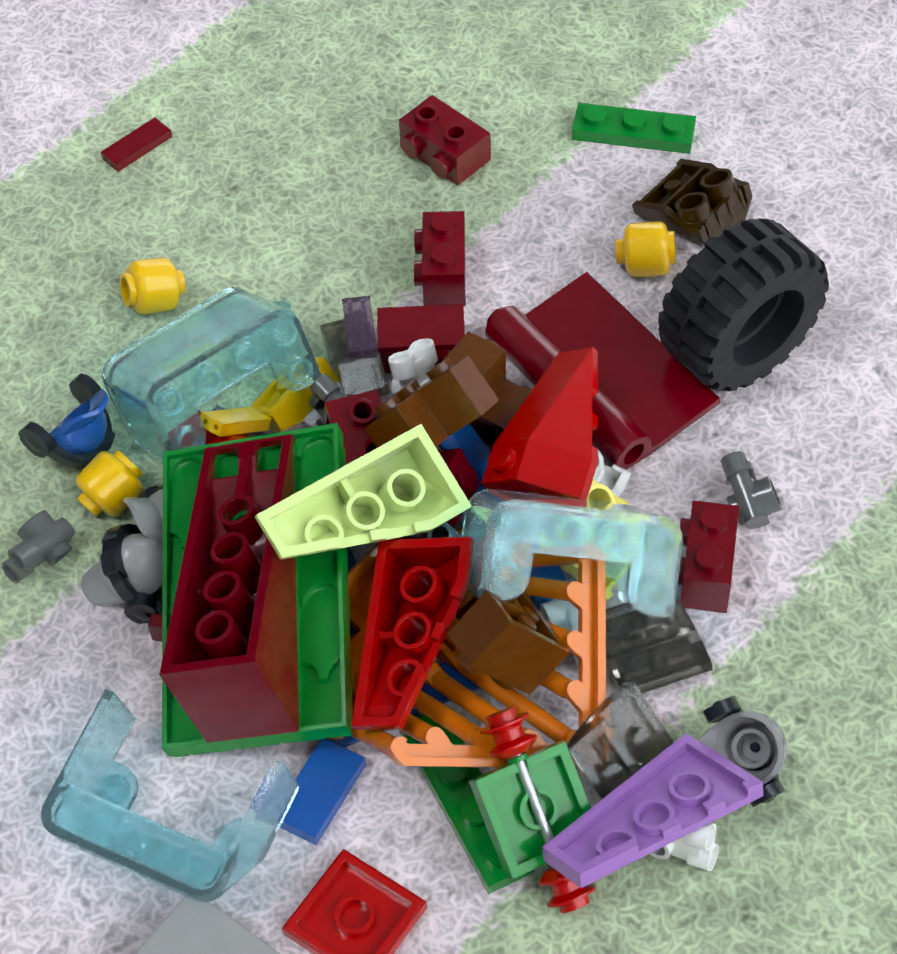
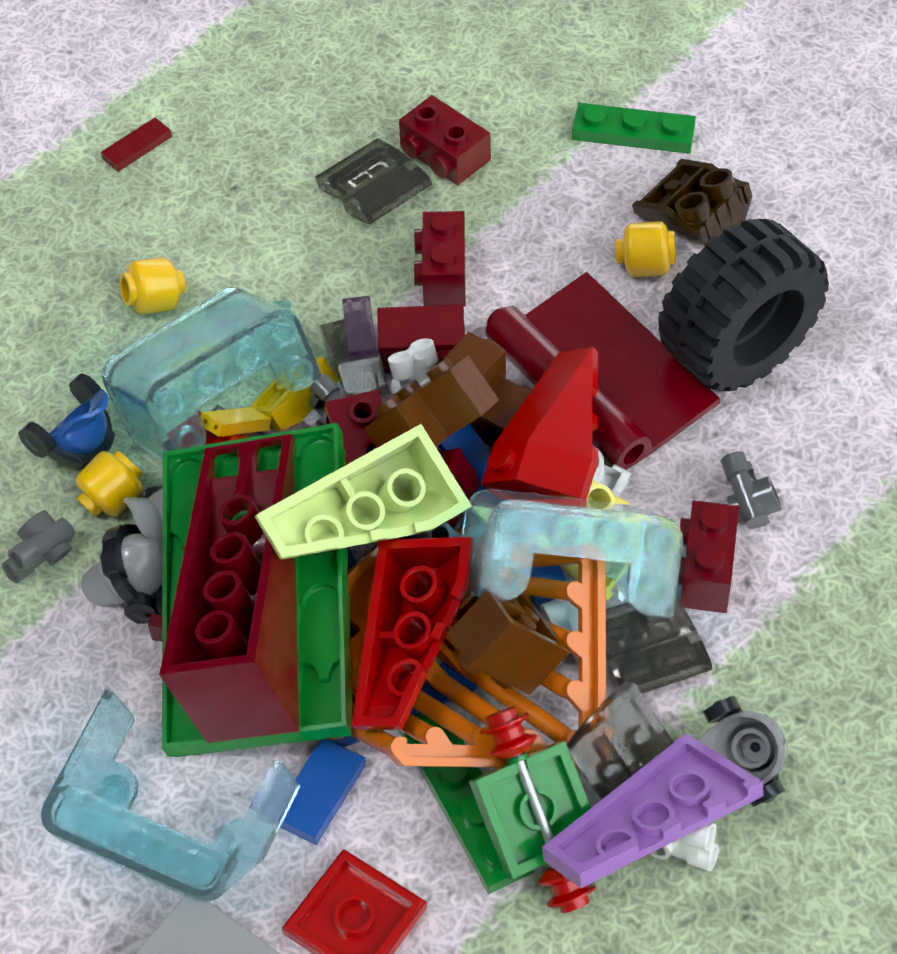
(373, 181): none -> clear smoke slope

